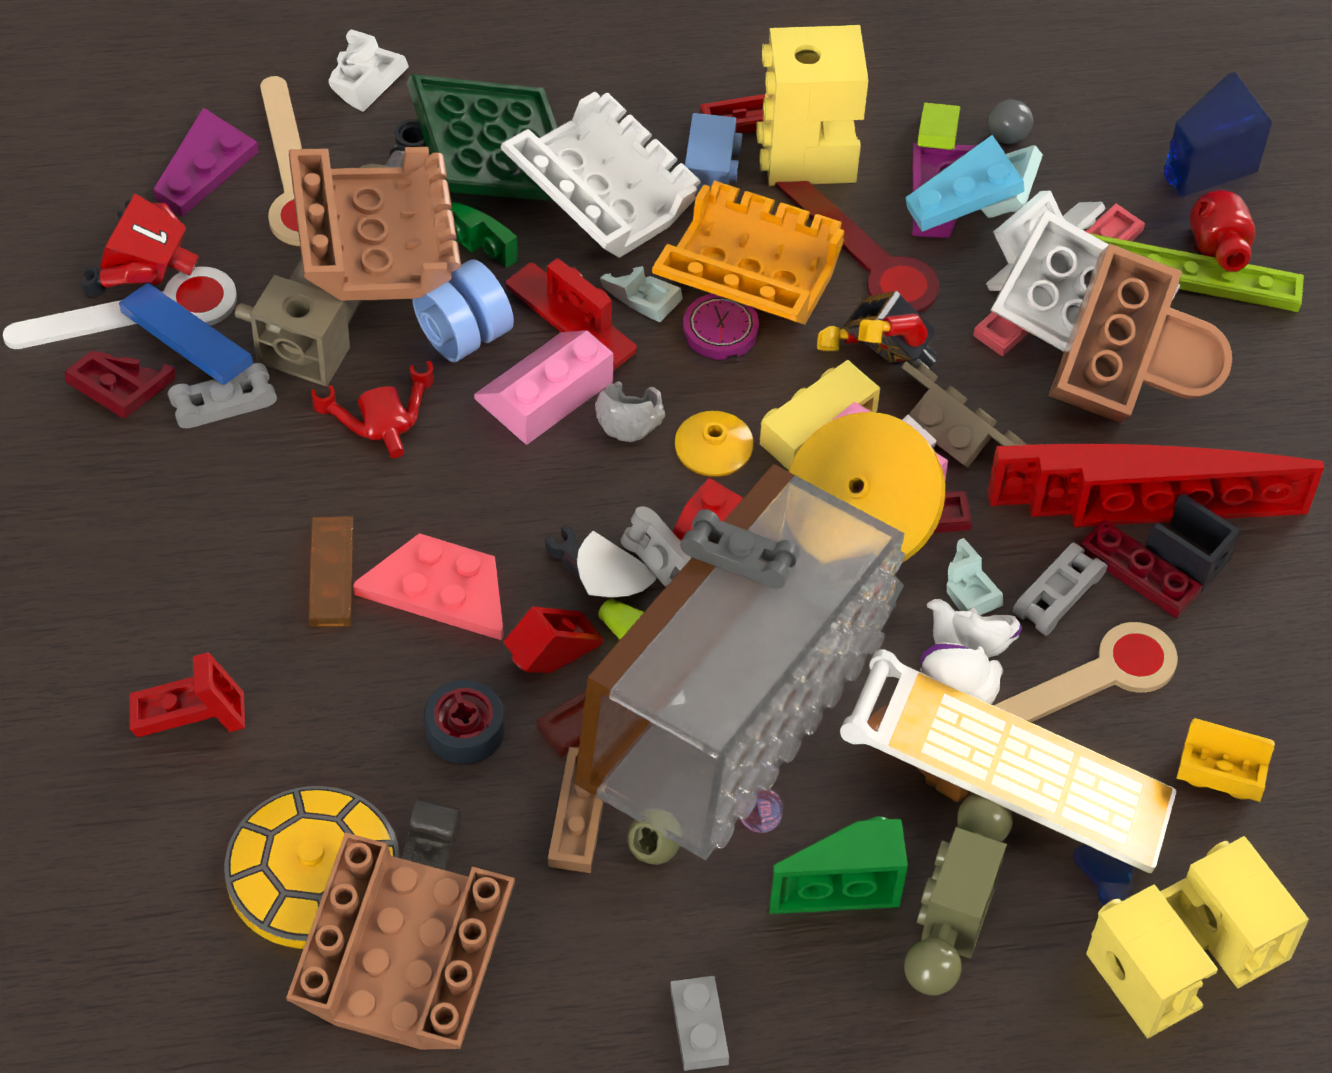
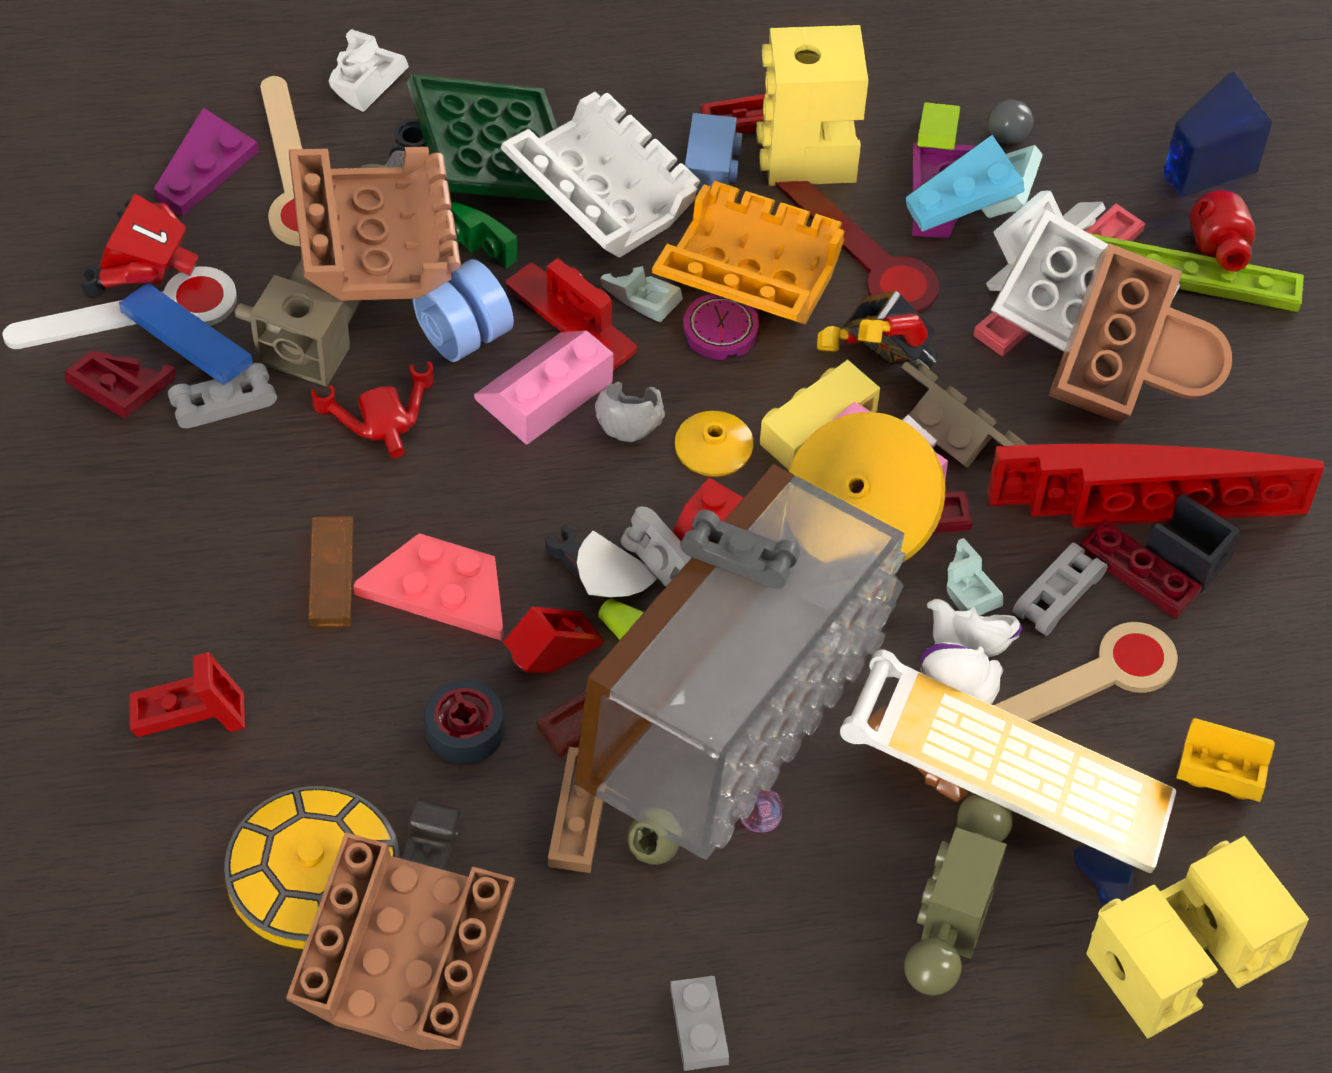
(845, 871): green slope -> none

